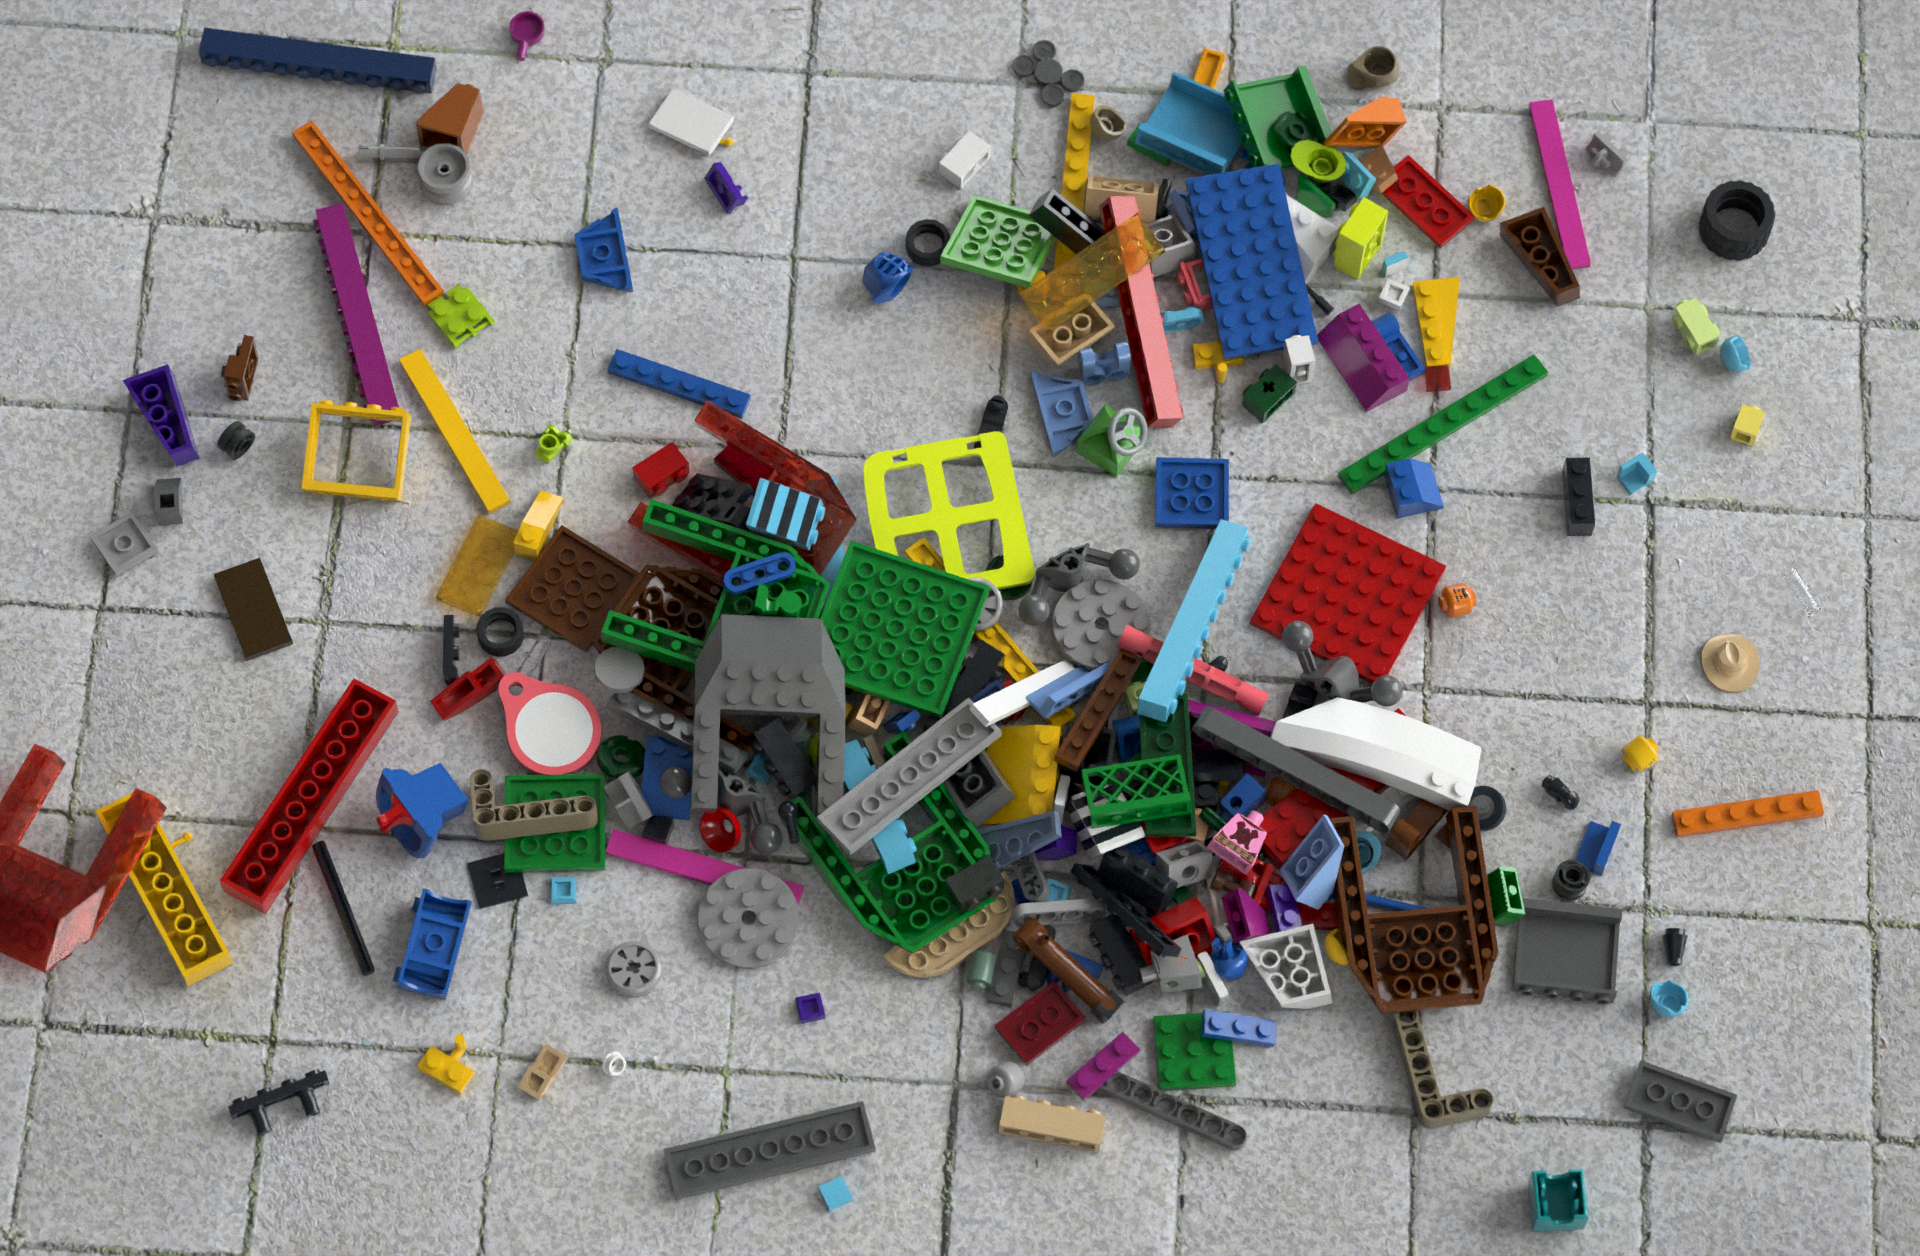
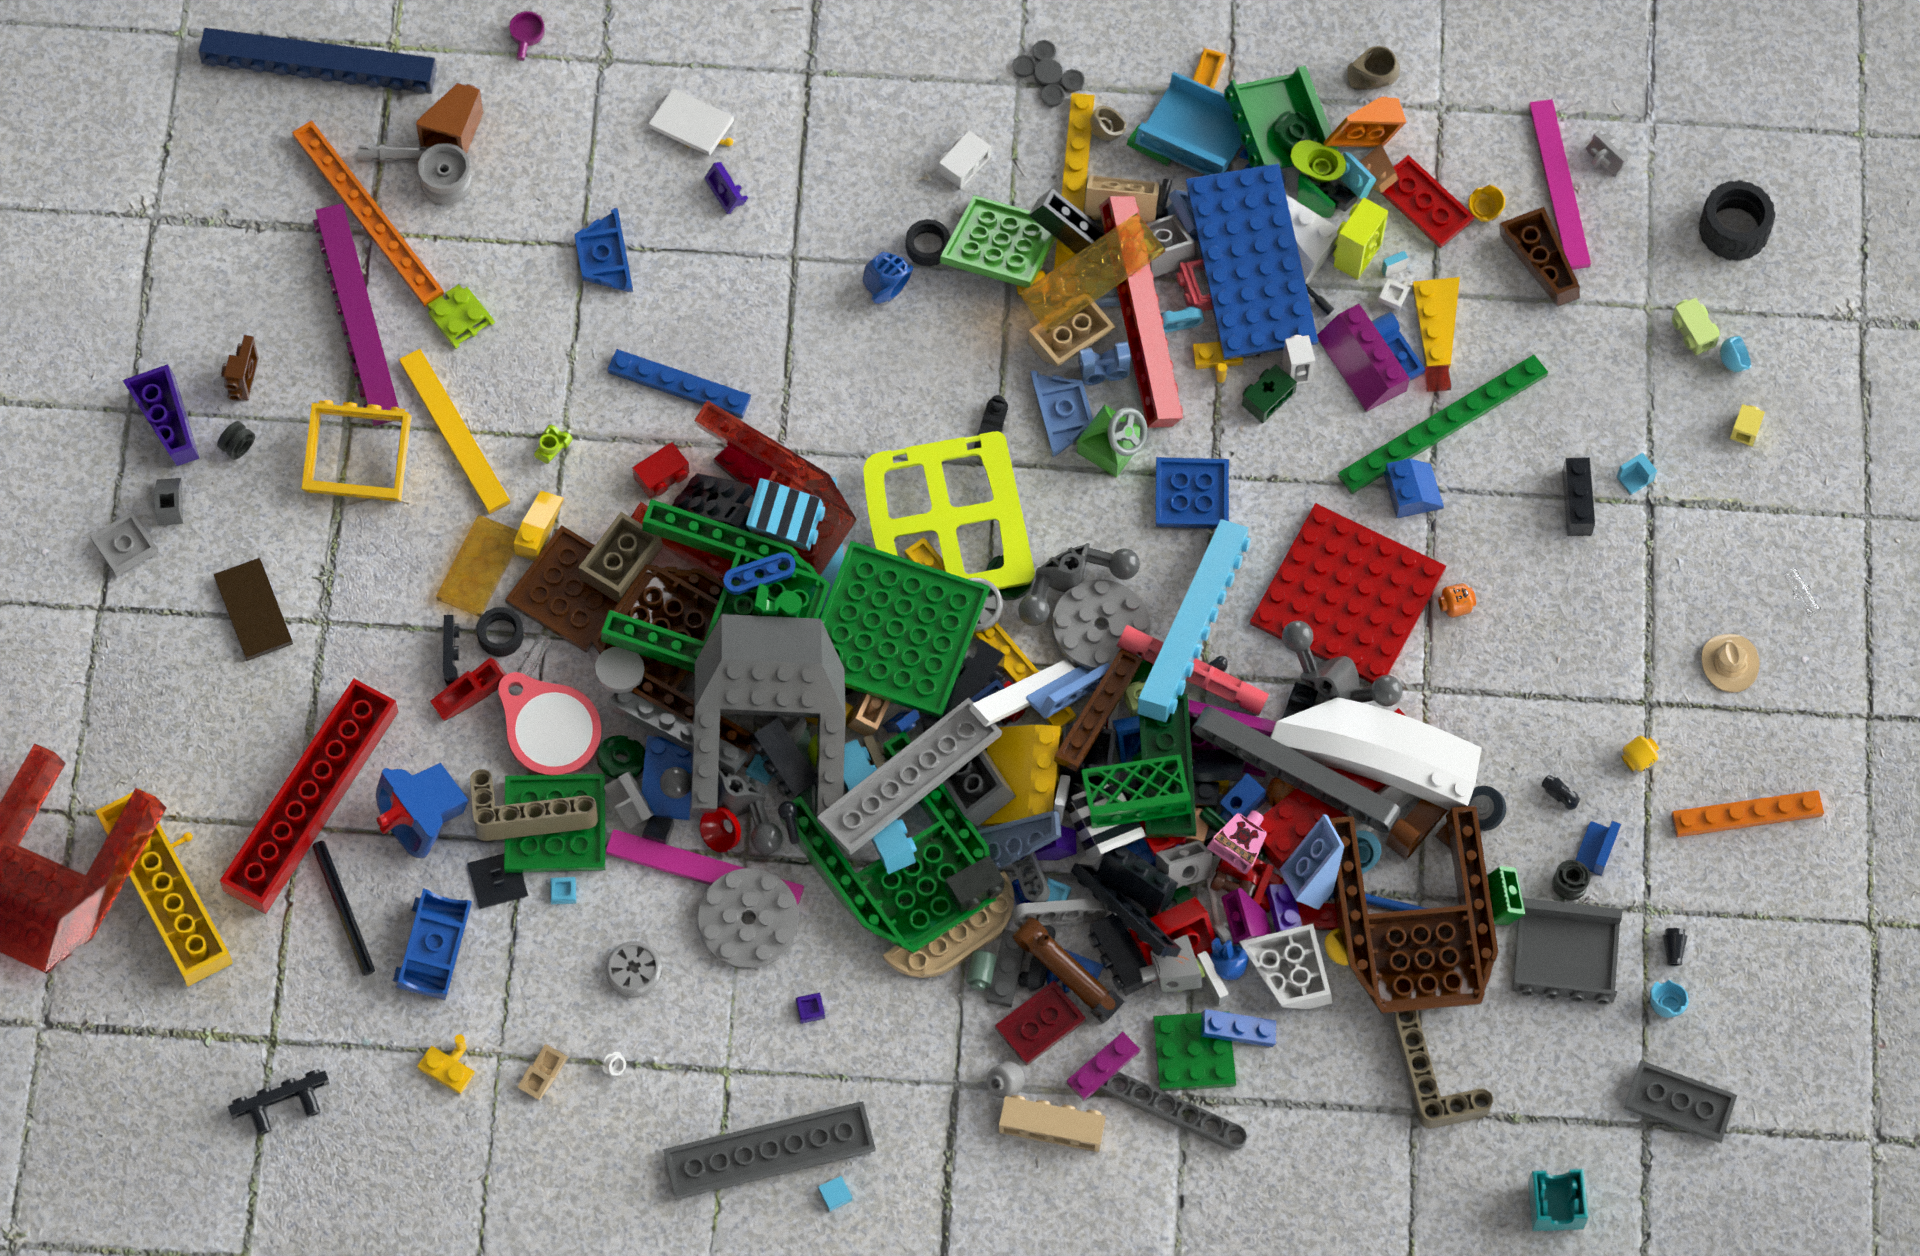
(619, 557): none -> dark tan brick

